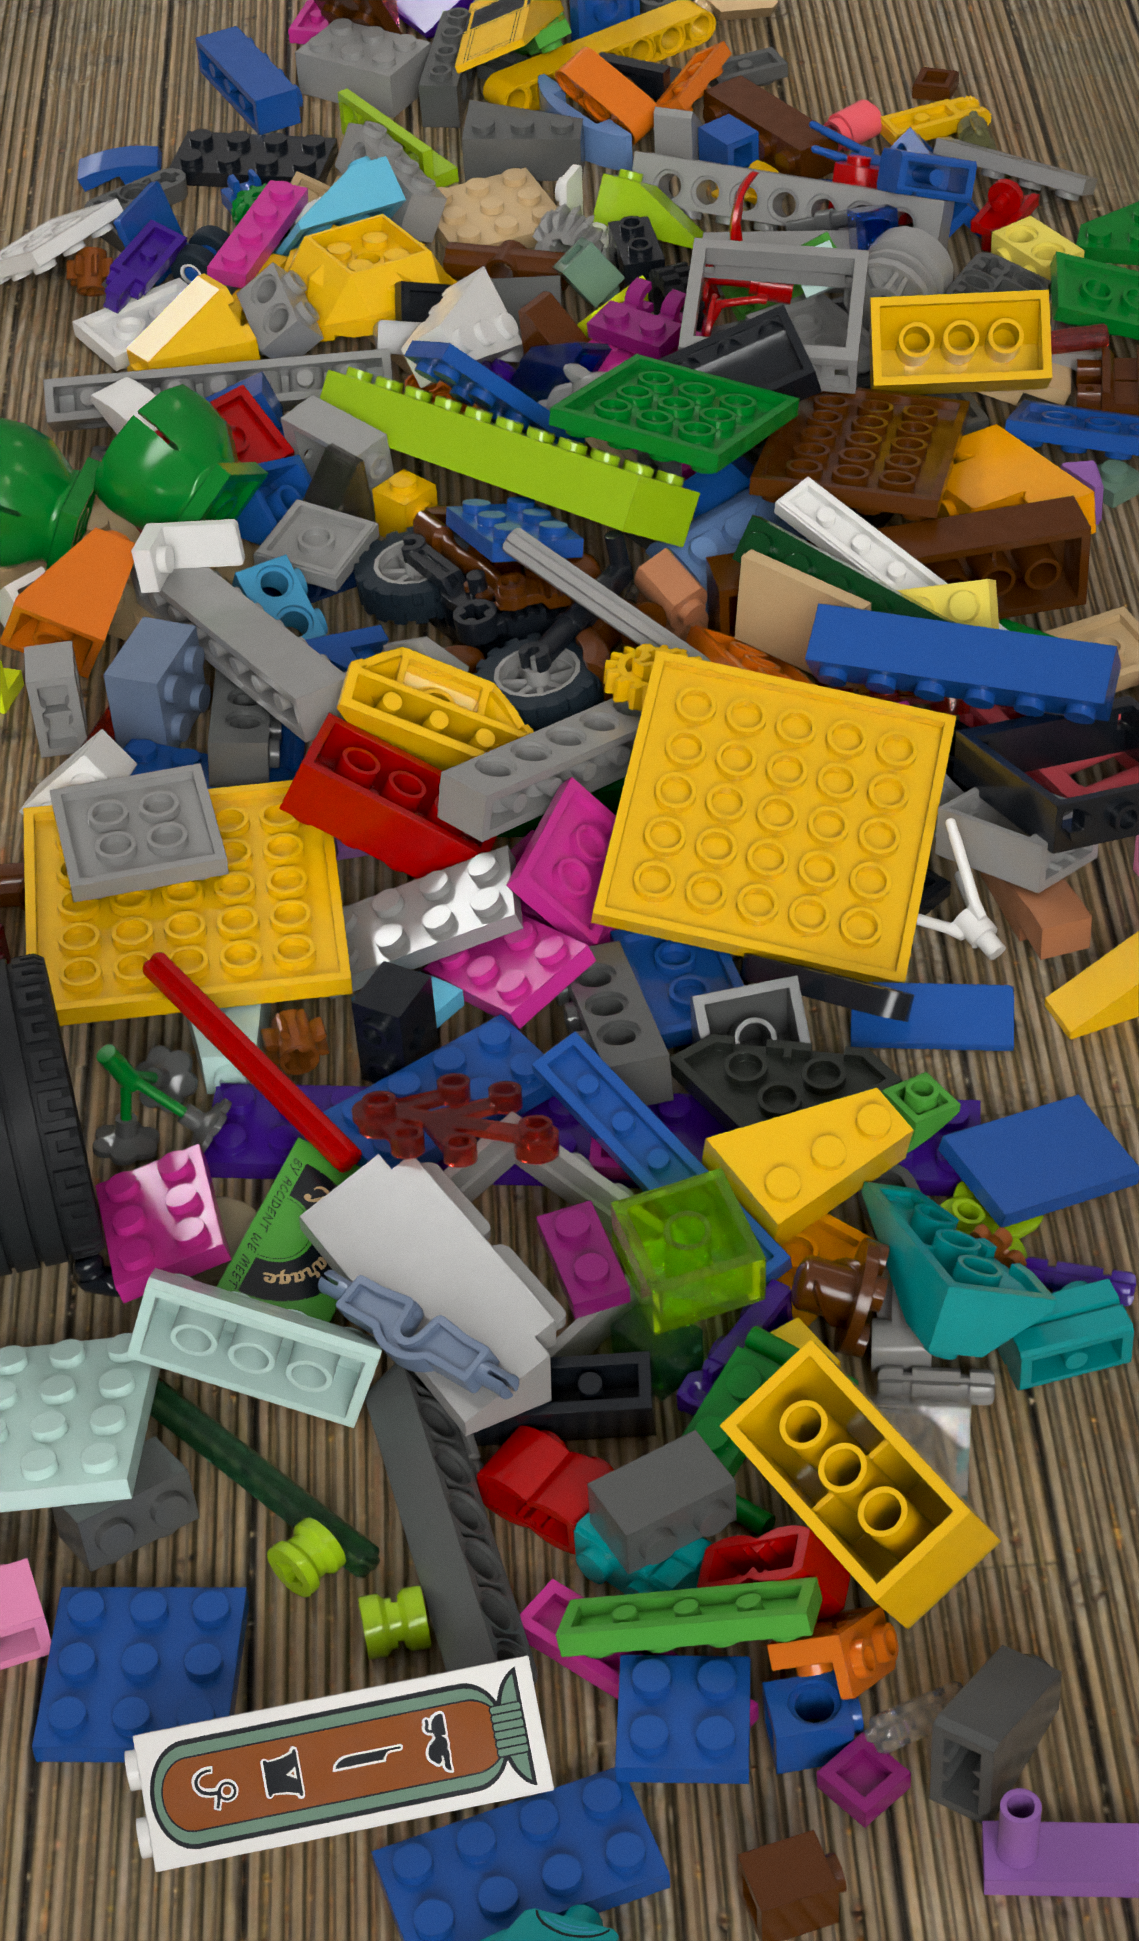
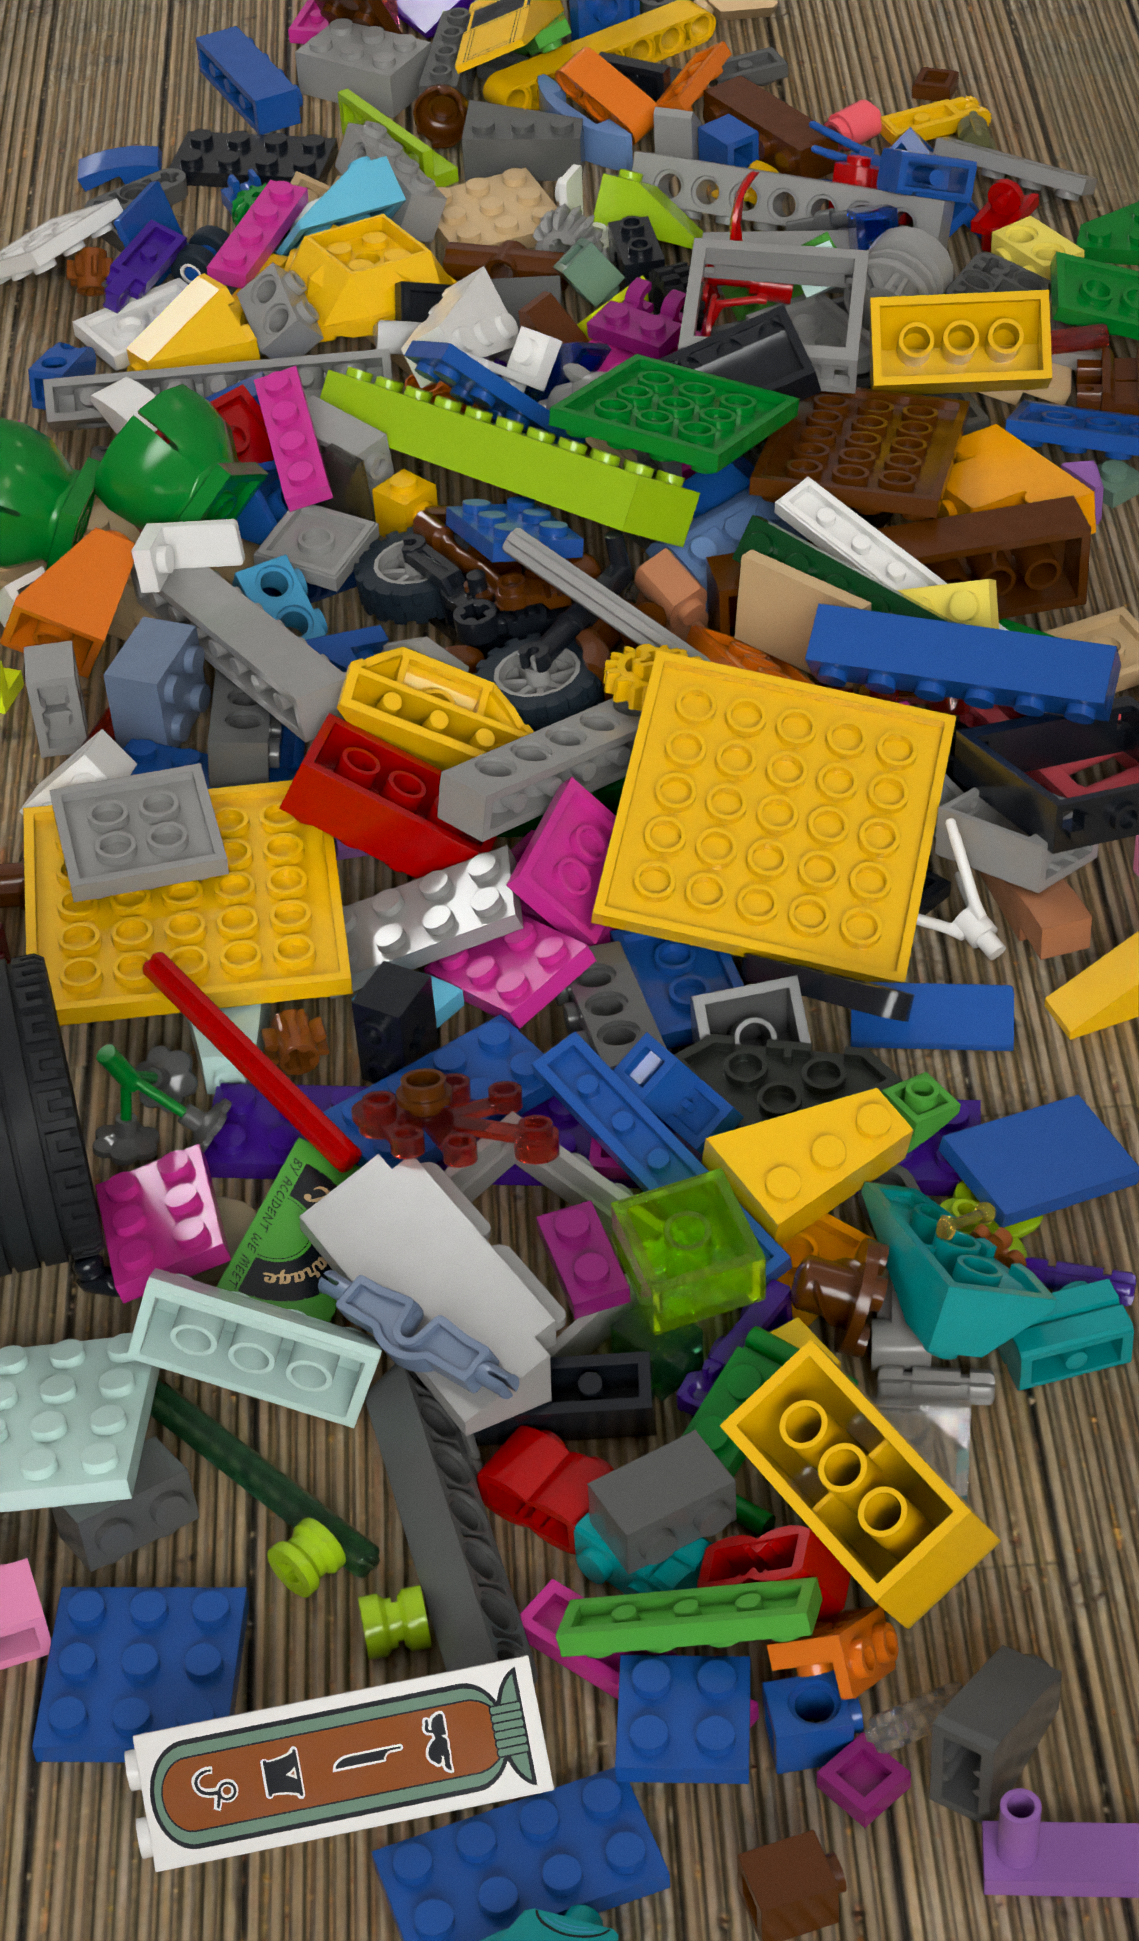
(59, 362): none -> blue leg
(293, 439): none -> dark pink plate
(424, 1092): none -> reddish brown plate
(441, 115): none -> reddish brown hair
(529, 361): none -> white bracket
(676, 1093): none -> blue slope
(947, 1226): none -> clear yellow hinge

